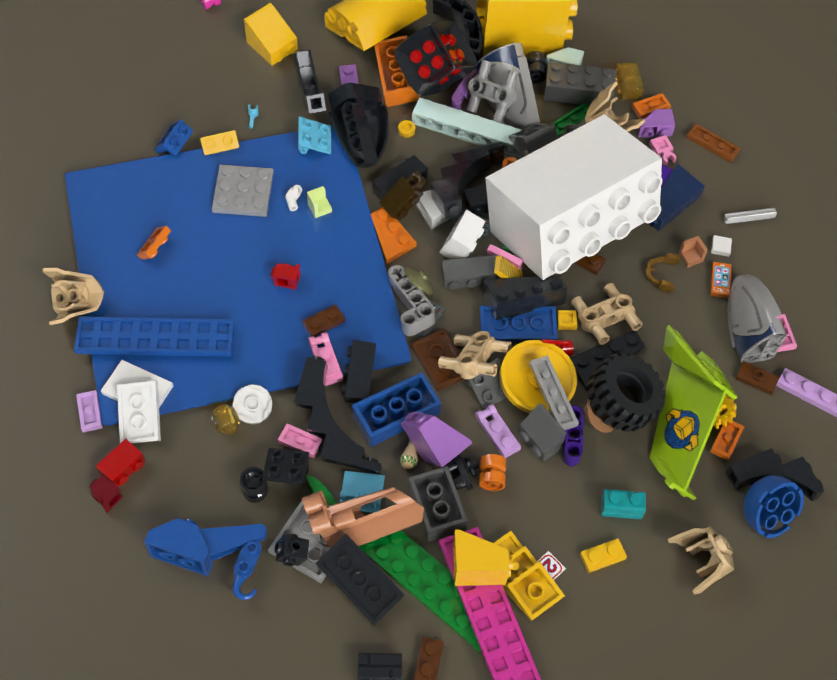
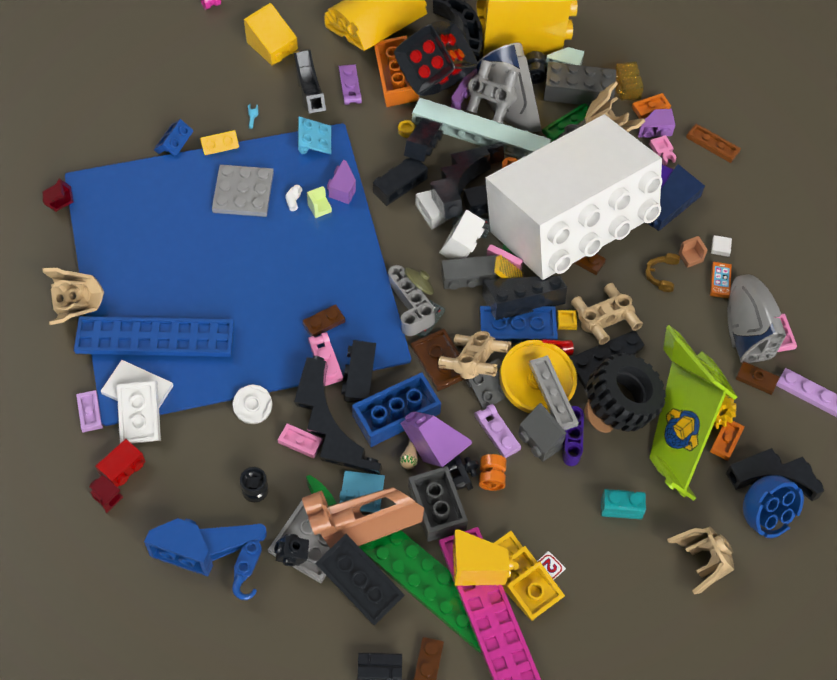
(58, 195): none -> dark red window
(157, 238): orange plate -> none
(225, 419): clear yellow head -> none
(286, 275): red brick -> none
(286, 466): black bracket -> none
(343, 184): none -> medium lavender slope
(360, 122): black panel -> none
(392, 235): orange wing -> none
(403, 195): dark brown brick -> none
(423, 139): none -> black brick
(533, 138): dark grey slope -> none
(603, 555): yellow plate -> none
(750, 215): light grey axle -> none

